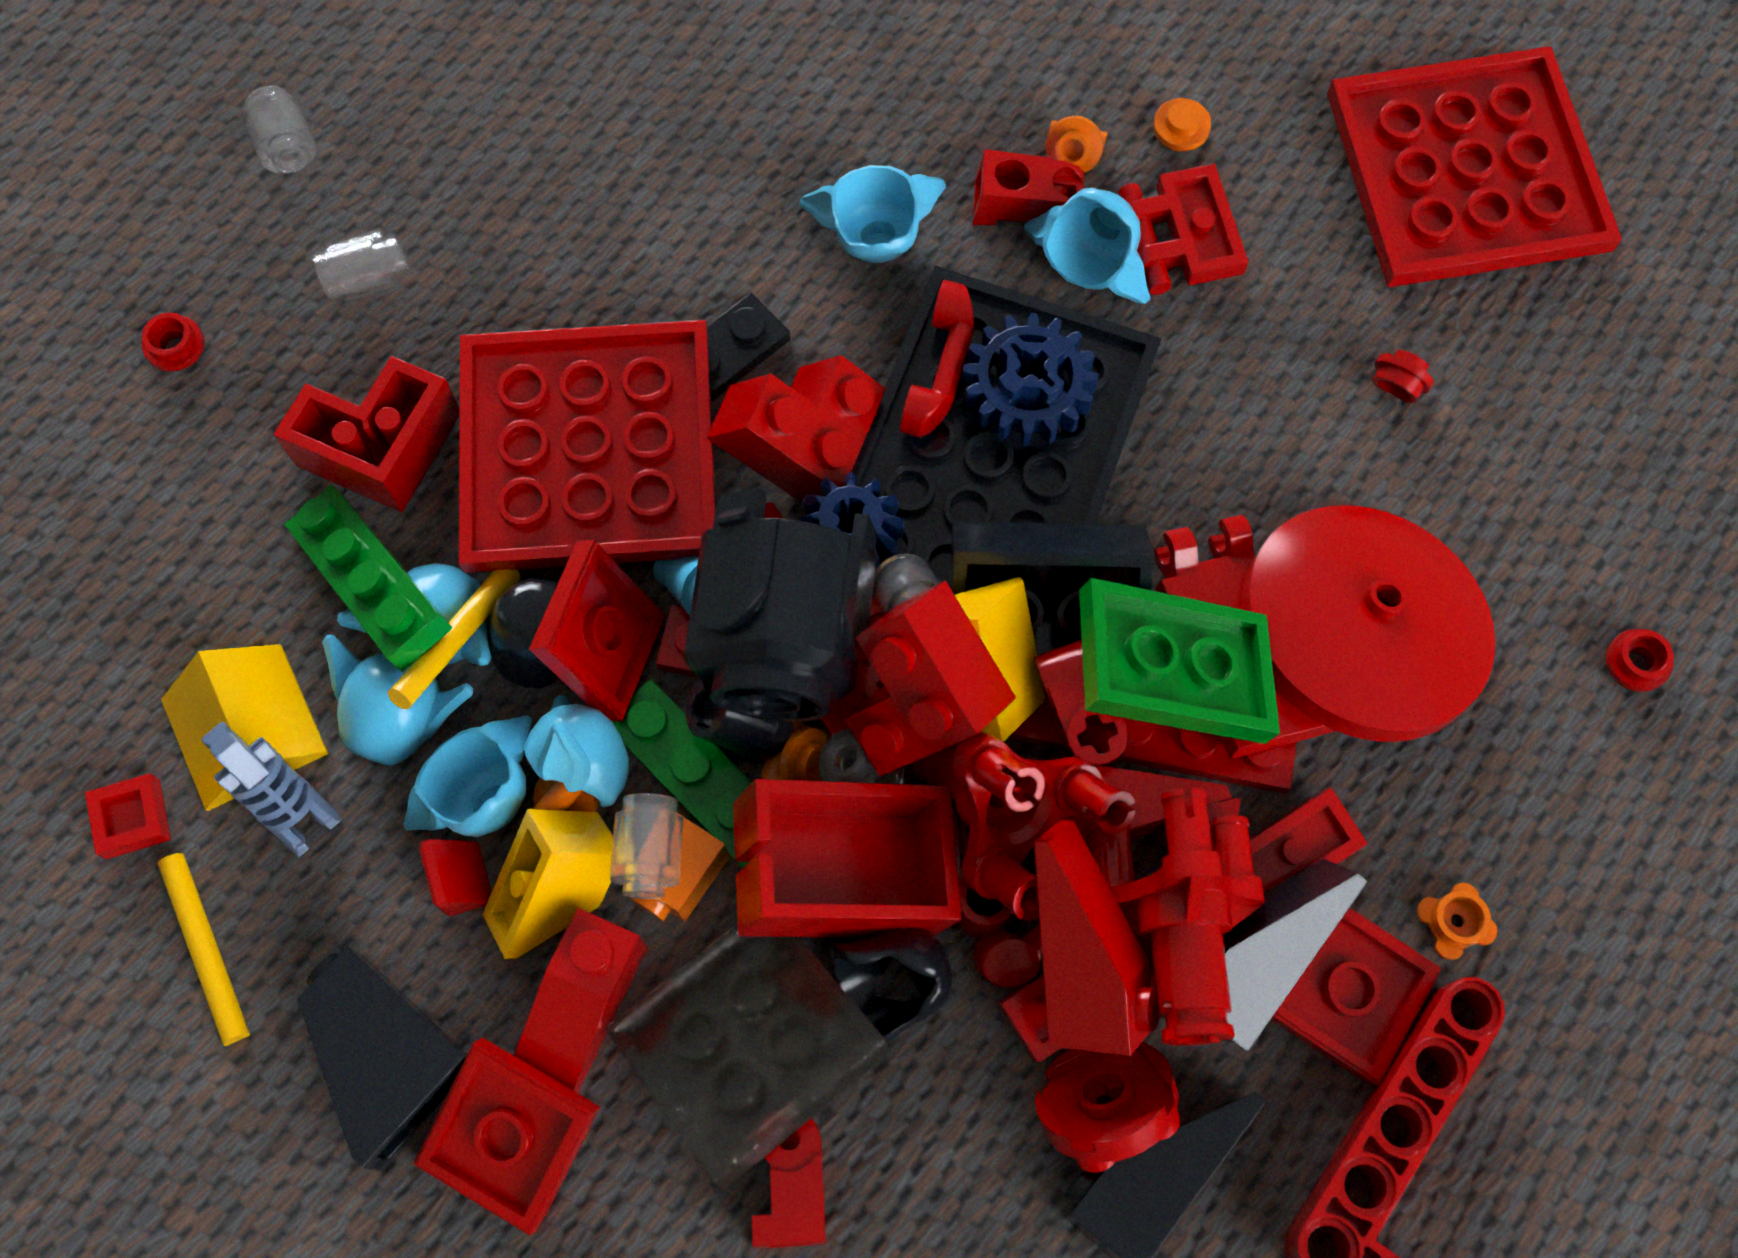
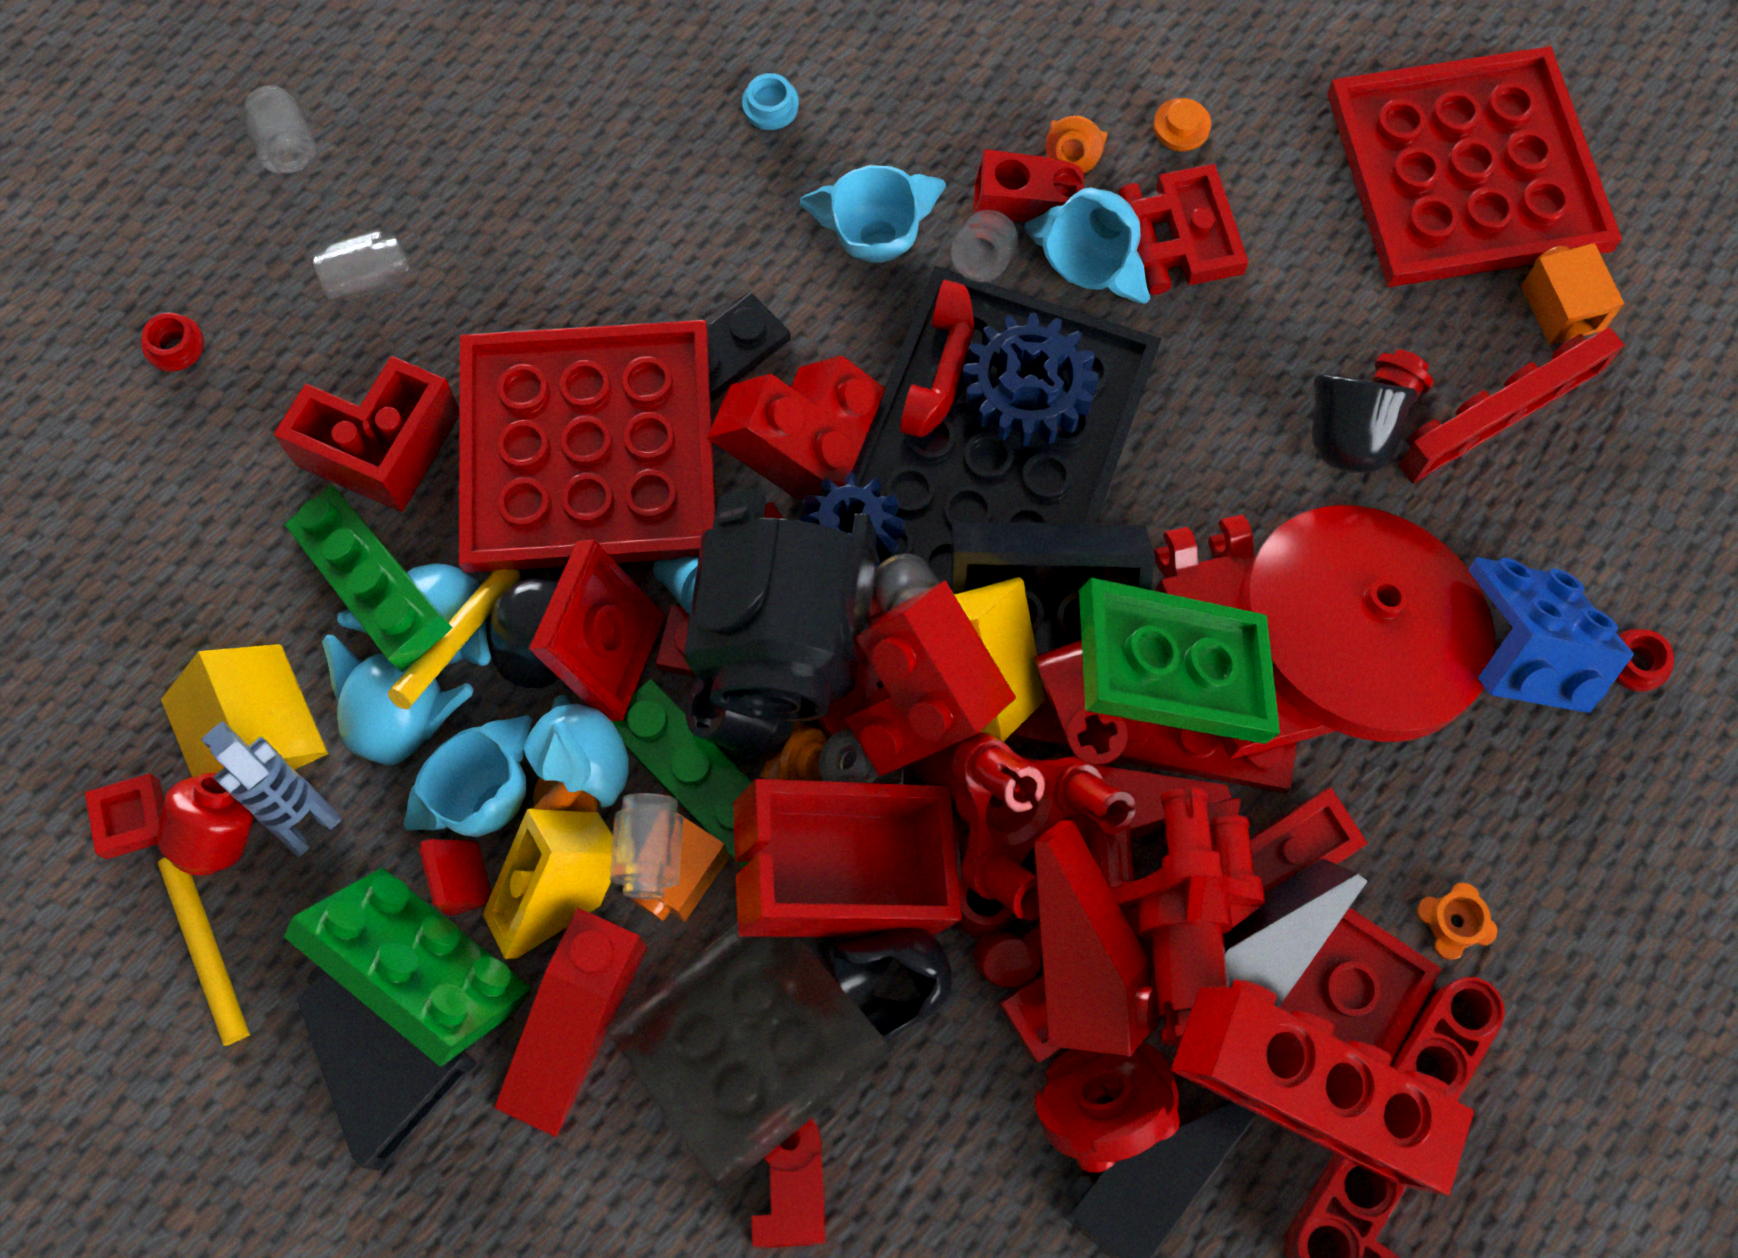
(202, 826): none -> red head
(408, 964): none -> green plate
(506, 1135): red plate -> none
(770, 102): none -> medium azure plate
(975, 259): none -> clear brick
(1358, 421): none -> black hair
(1367, 1112): none -> red brick
(1523, 394): none -> red plate
(1558, 642): none -> blue bracket
(1571, 293): none -> orange brick

